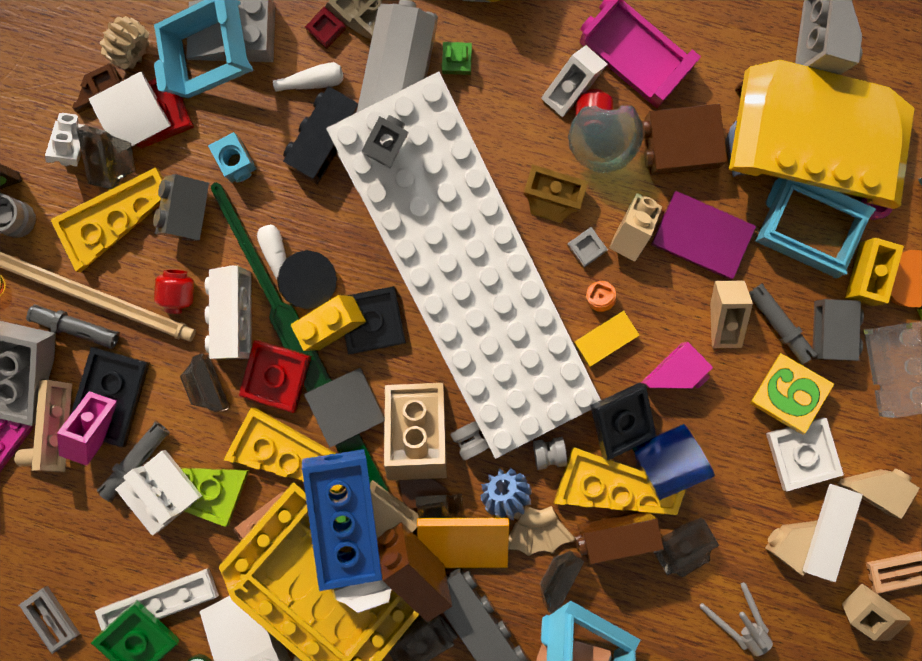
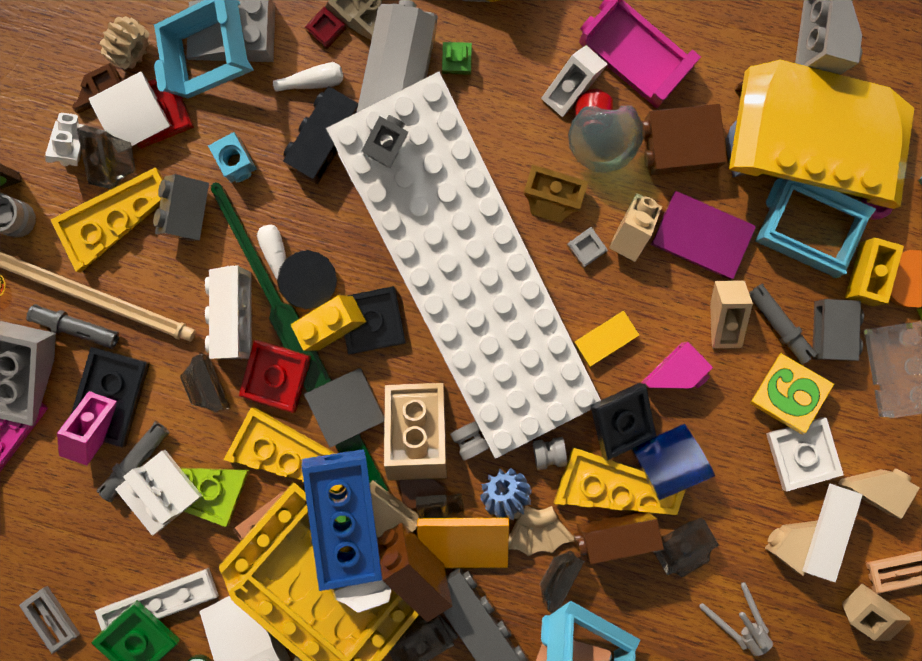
(51, 414): tan piece -> none
(174, 291): red head -> none
(601, 296): orange tile -> none

